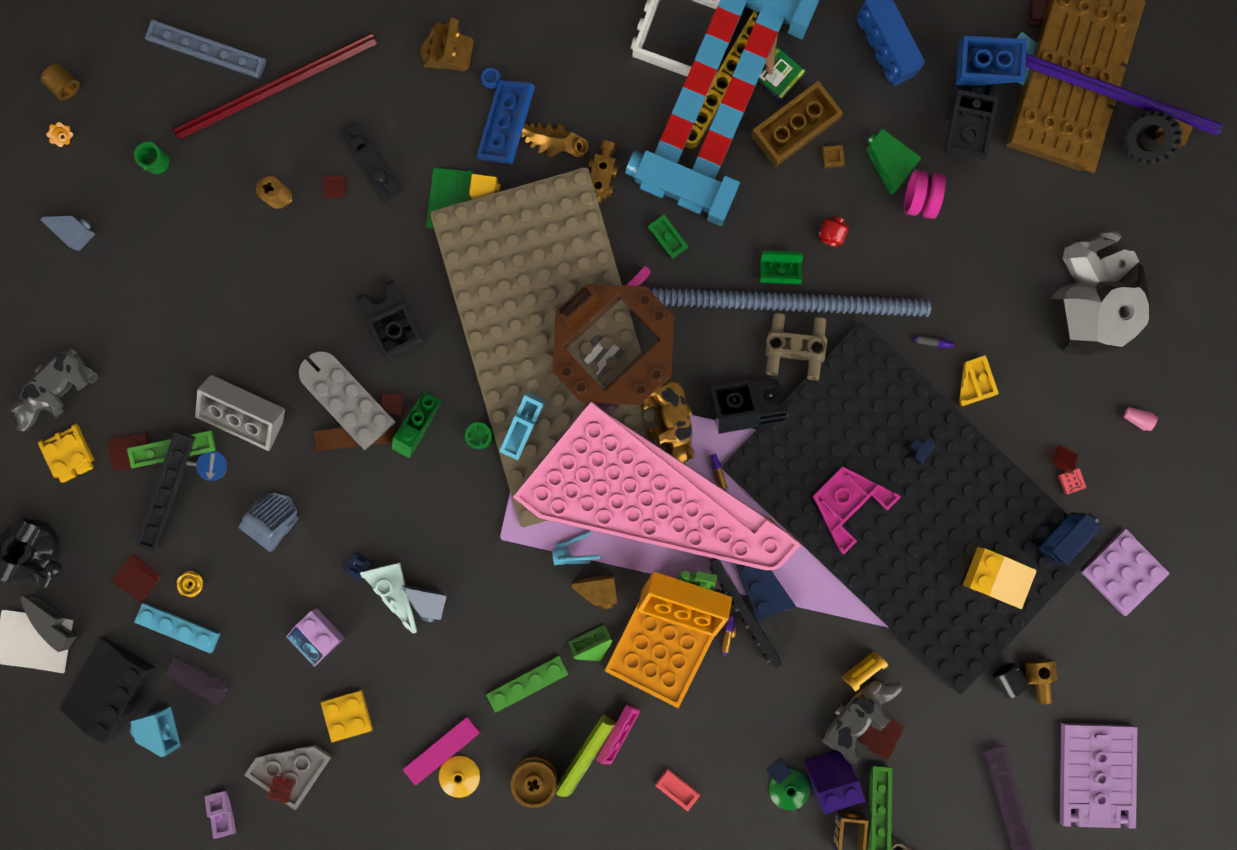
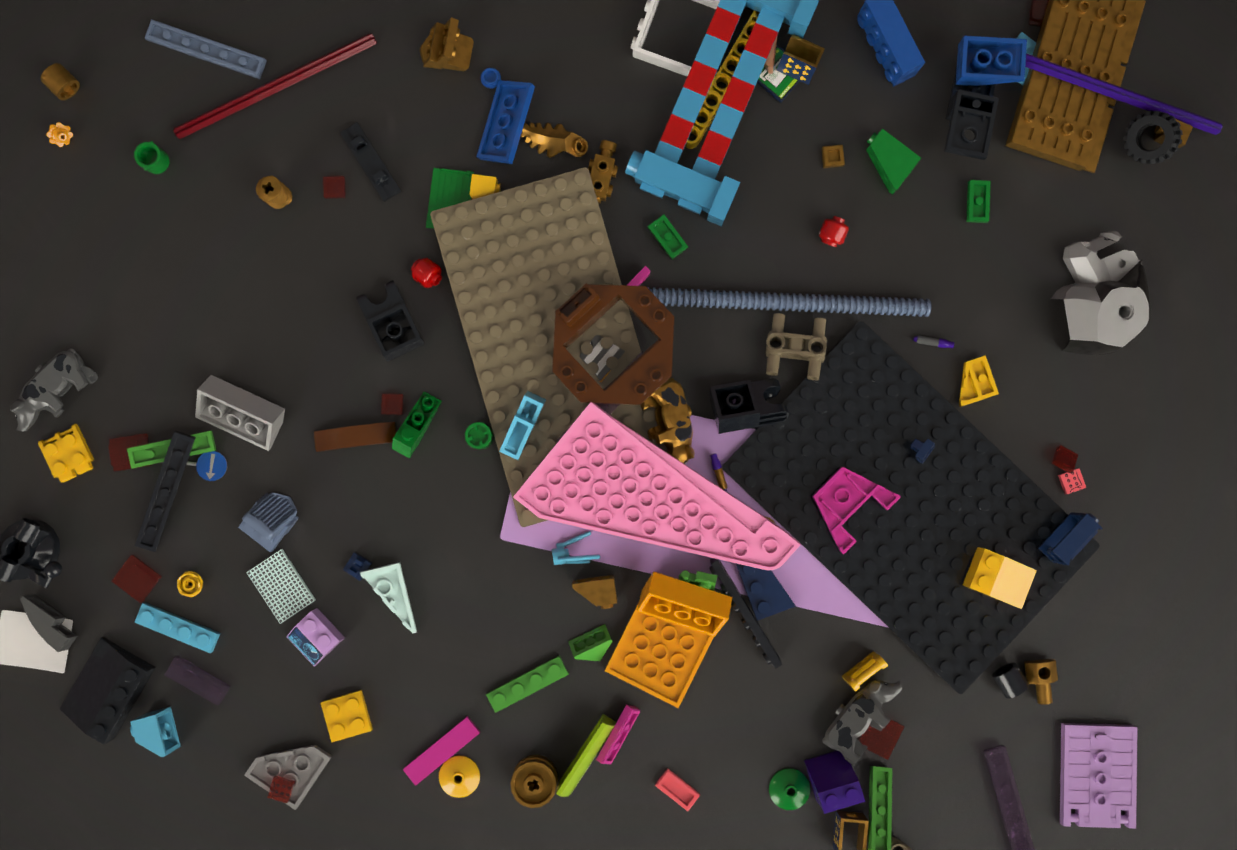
(70, 230): sand blue slope -> none
(220, 813): lavender slope -> none
(281, 586): none -> light aqua tile
(345, 399): light grey plate -> none
(426, 272): none -> red head
(427, 603): slope -> none
(729, 633): piece -> none
(779, 771): dark blue sticker -> none
(781, 267): green bracket -> none
(796, 124): pearl gold brick -> none
(800, 59): none -> piece
(924, 194): dark pink wheel -> none
(978, 201): none -> green plate
(1124, 572): lavender plate -> none
(1143, 419): bright pink cone -> none

